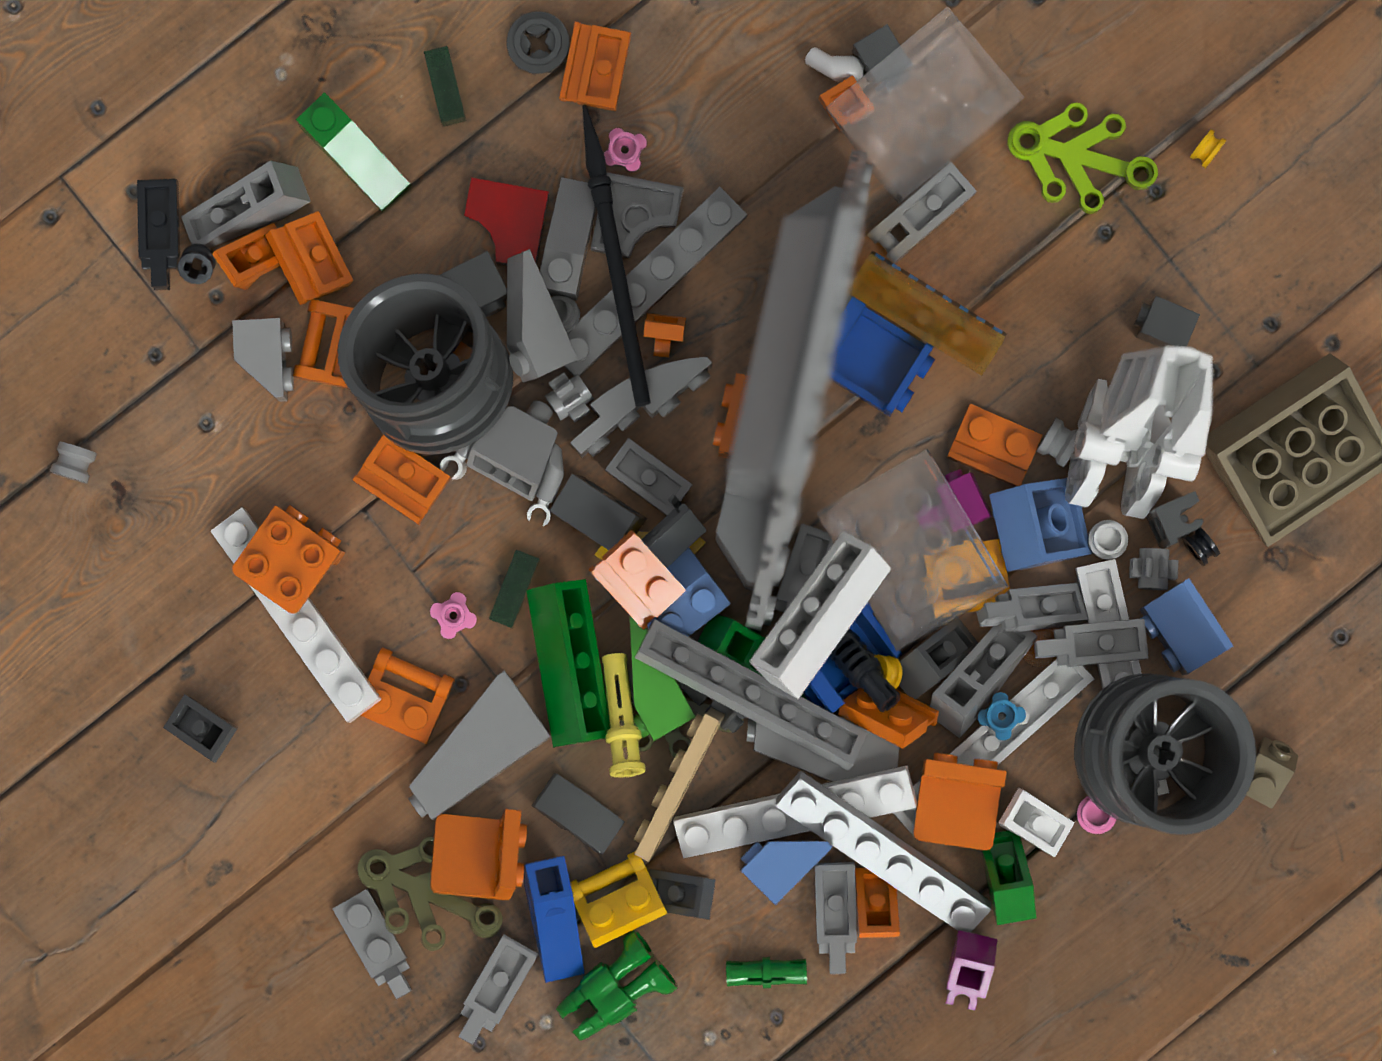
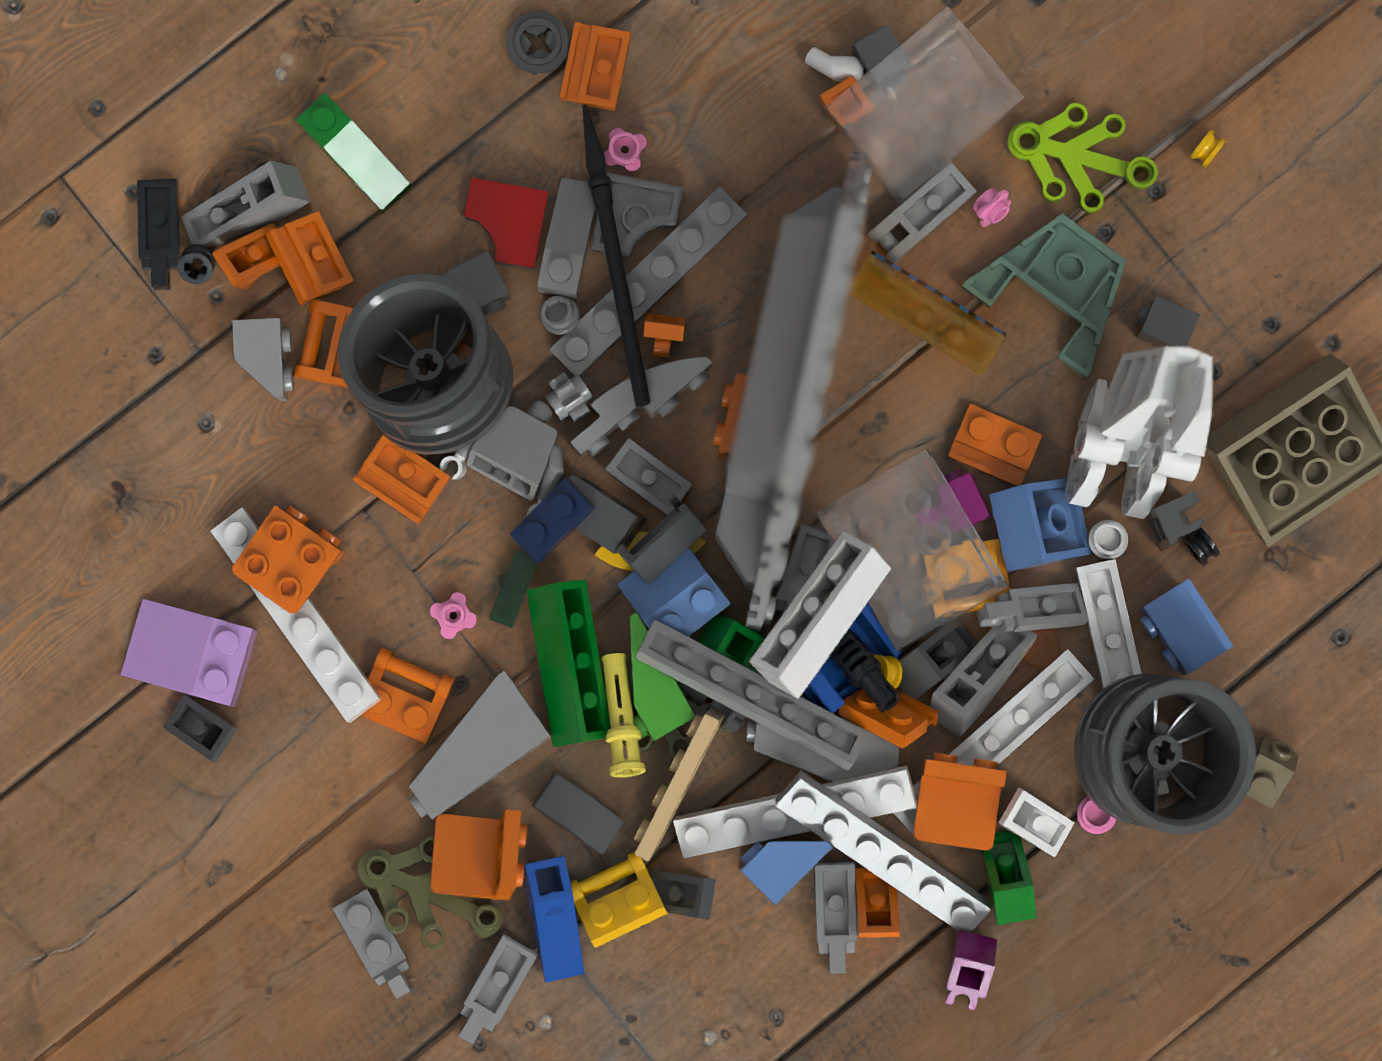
(73, 462): light grey wheel -> none
(189, 652): none -> lavender slope
(445, 86): clear green piece -> none
(534, 327): light grey slope -> none
(552, 520): none -> dark blue plate
(606, 994): green piece -> none
(637, 579): plate -> none
(766, 972): green pin -> none
(877, 359): blue panel -> none
(992, 206): none -> bright pink plate
(1001, 727): dark azure plate -> none
(1058, 442): light grey wheel -> none
(1068, 271): none -> sand green wing
(1096, 643): light grey hinge -> none
(1153, 569): light grey gear -> none

